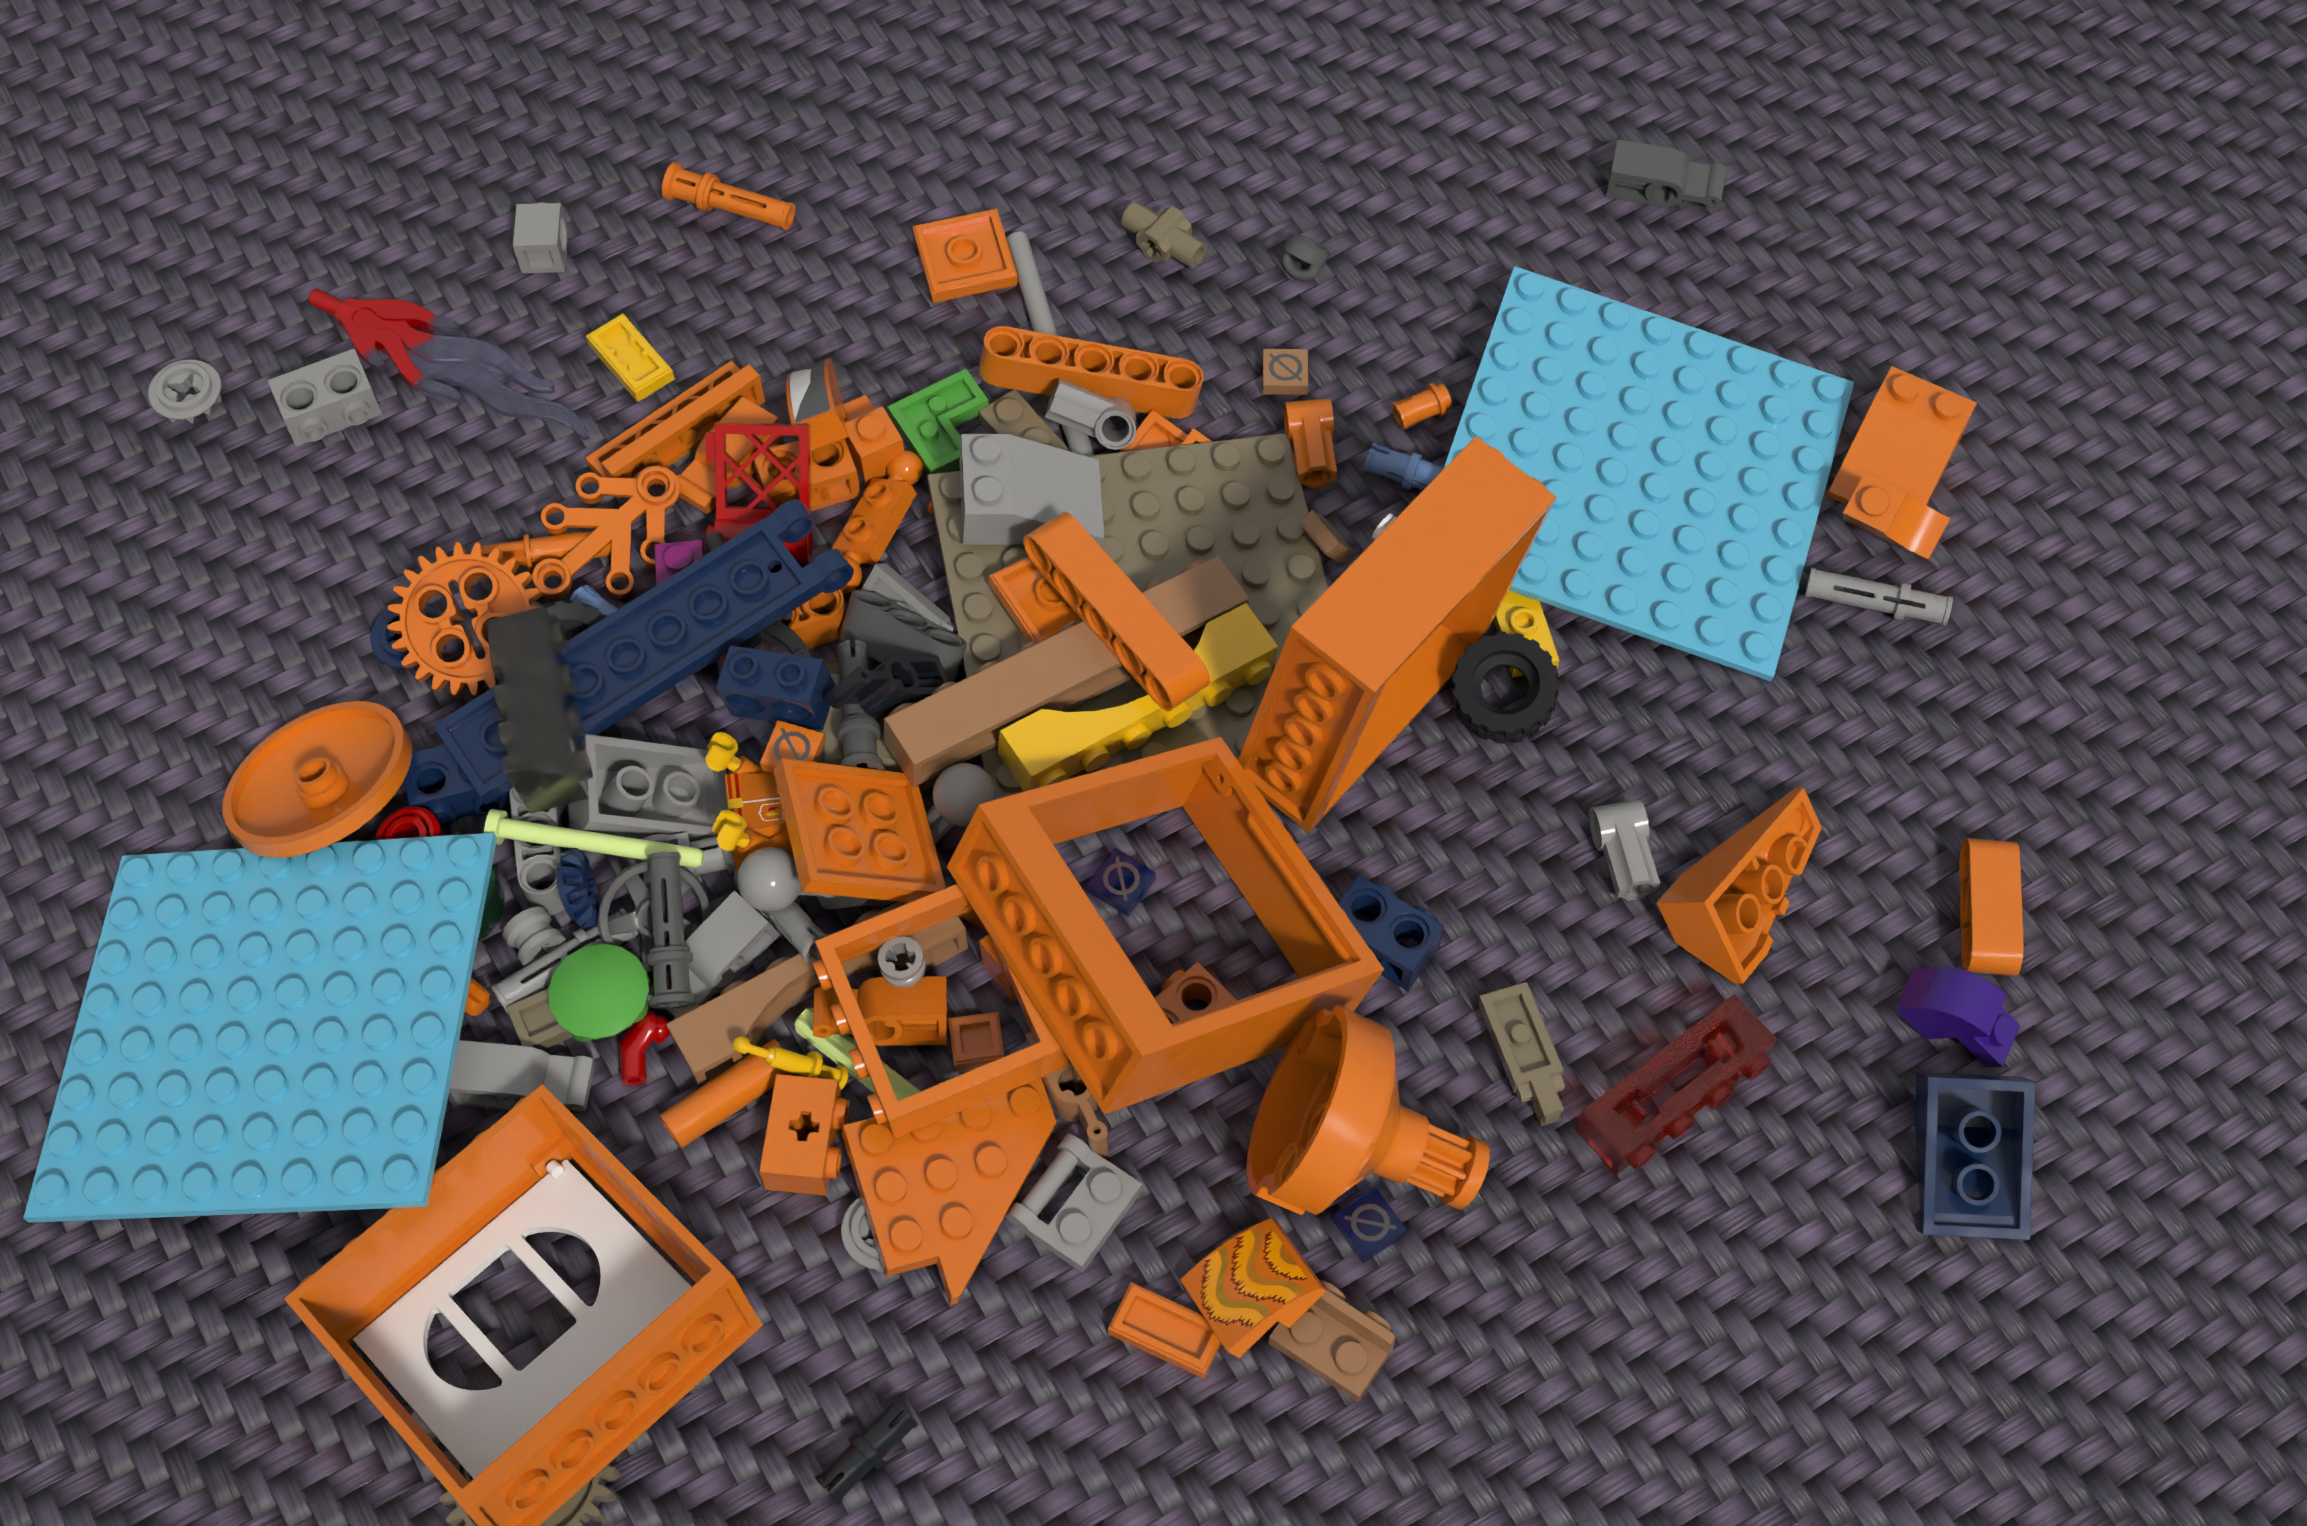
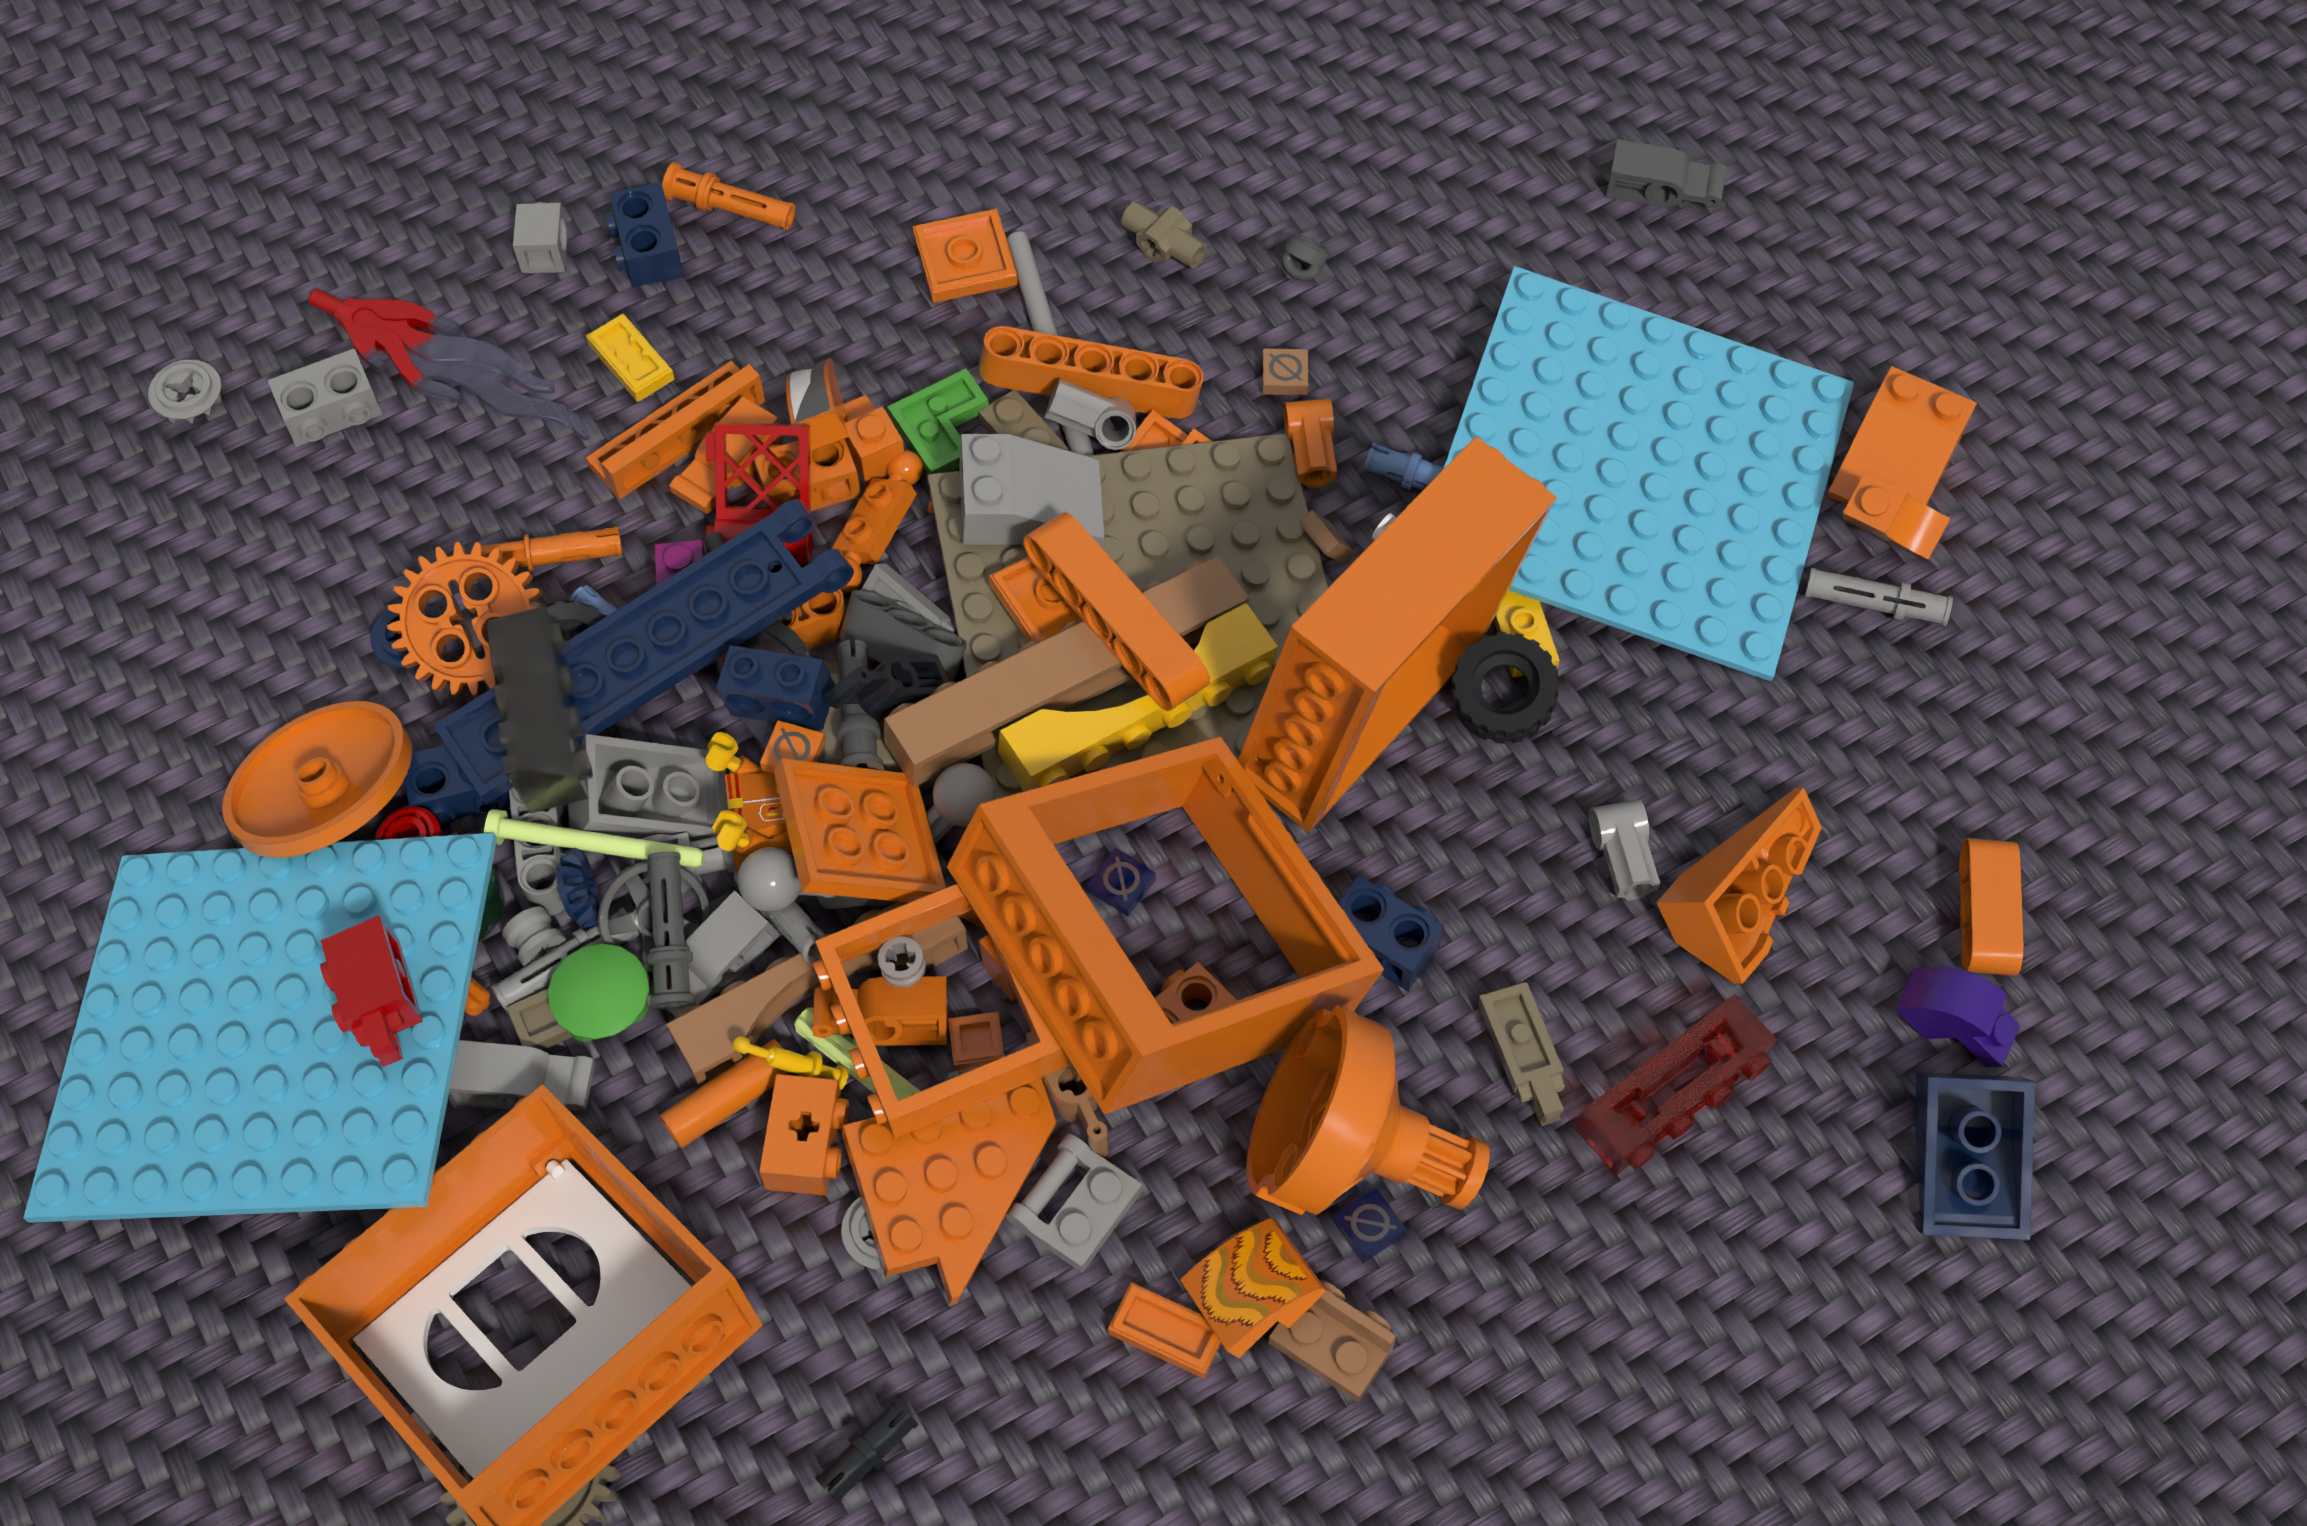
(370, 987): none -> red hinge
(610, 526): orange plant -> none
(635, 1043): red arm -> none
(645, 234): none -> dark blue brick
(1421, 406): orange pin -> none

